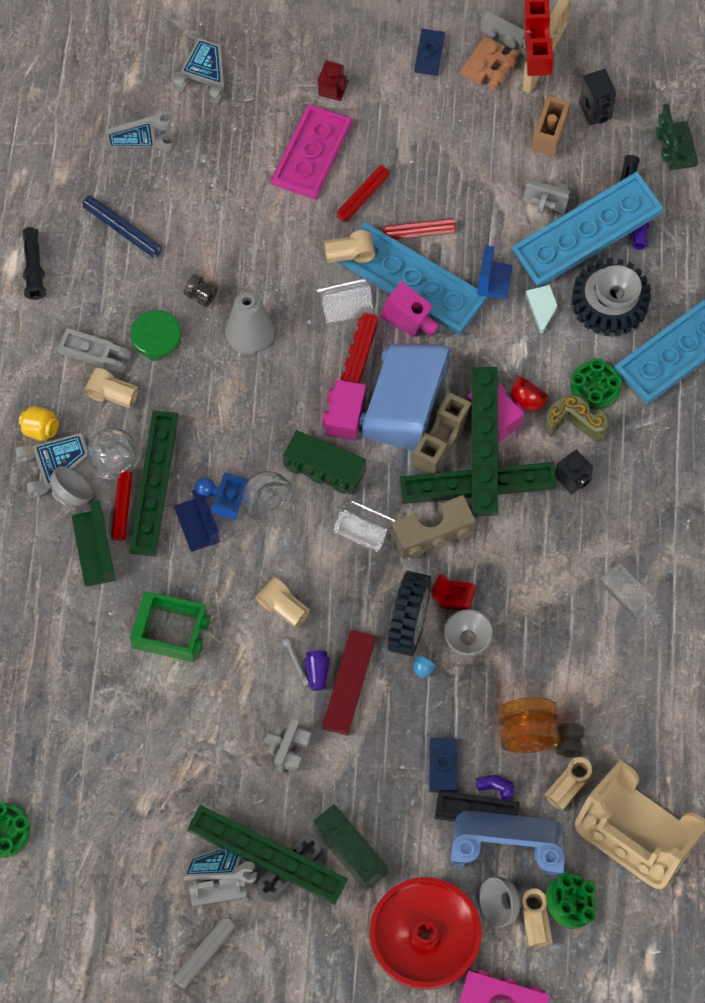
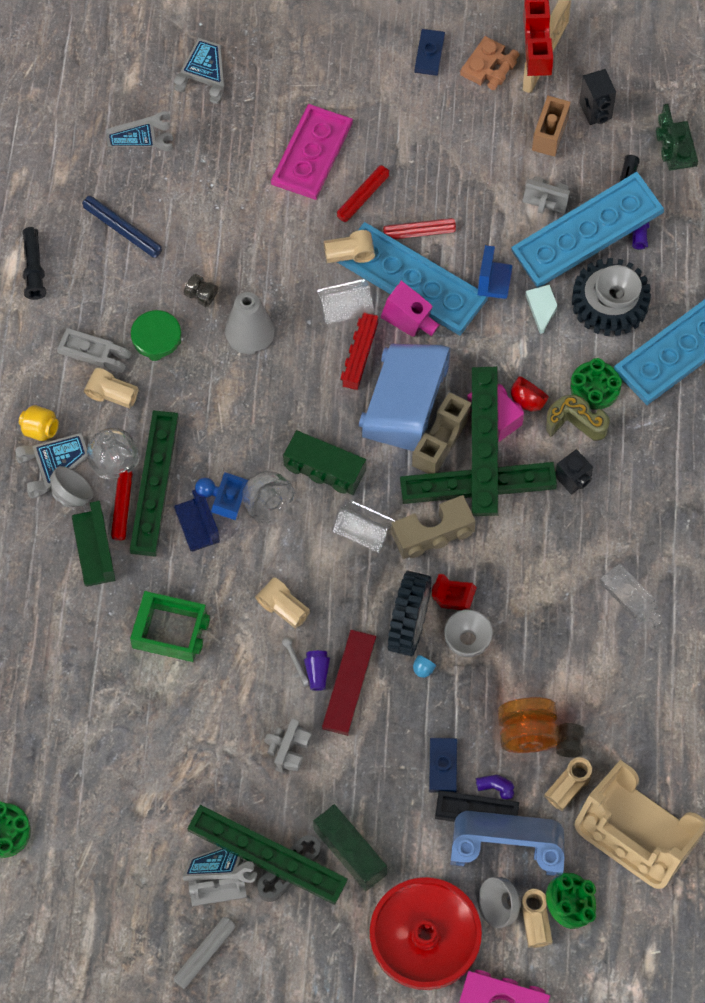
(332, 81): dark red brick -> none
(345, 410): dark pink brick -> none
(504, 31): light grey hinge -> none

